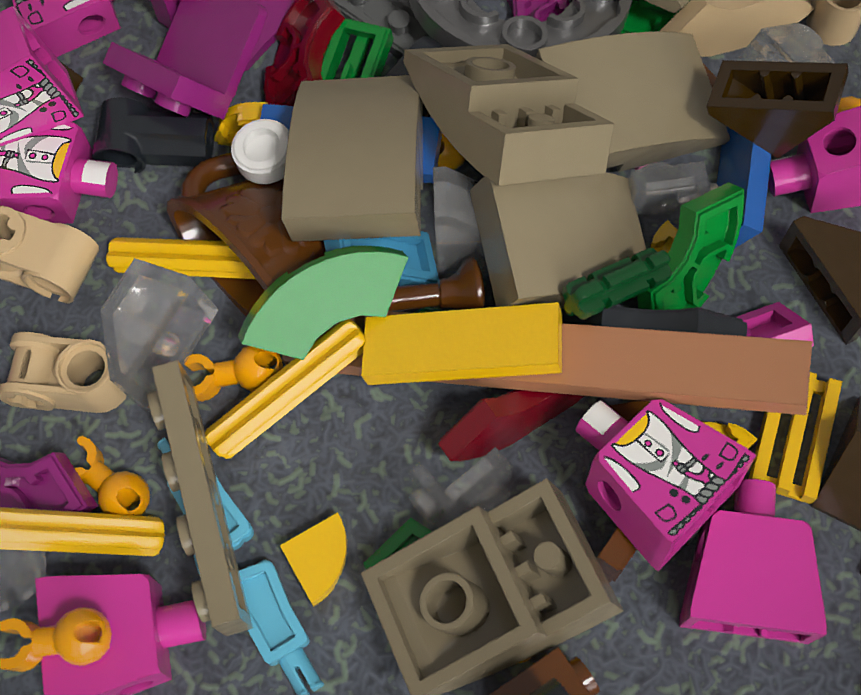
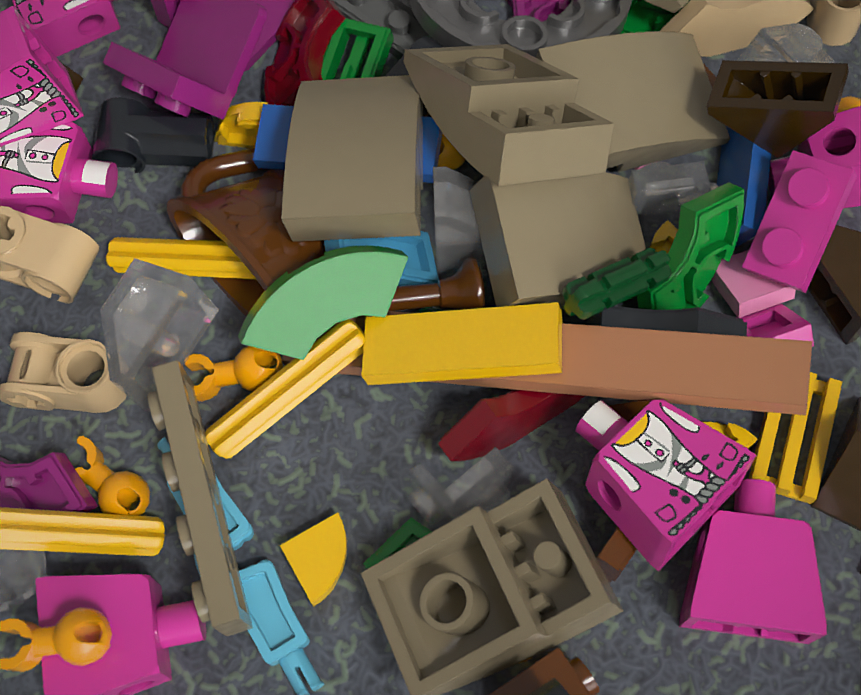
(261, 150): white tile -> none
(747, 291): none -> bright pink tile
(799, 220): none -> dark pink plate

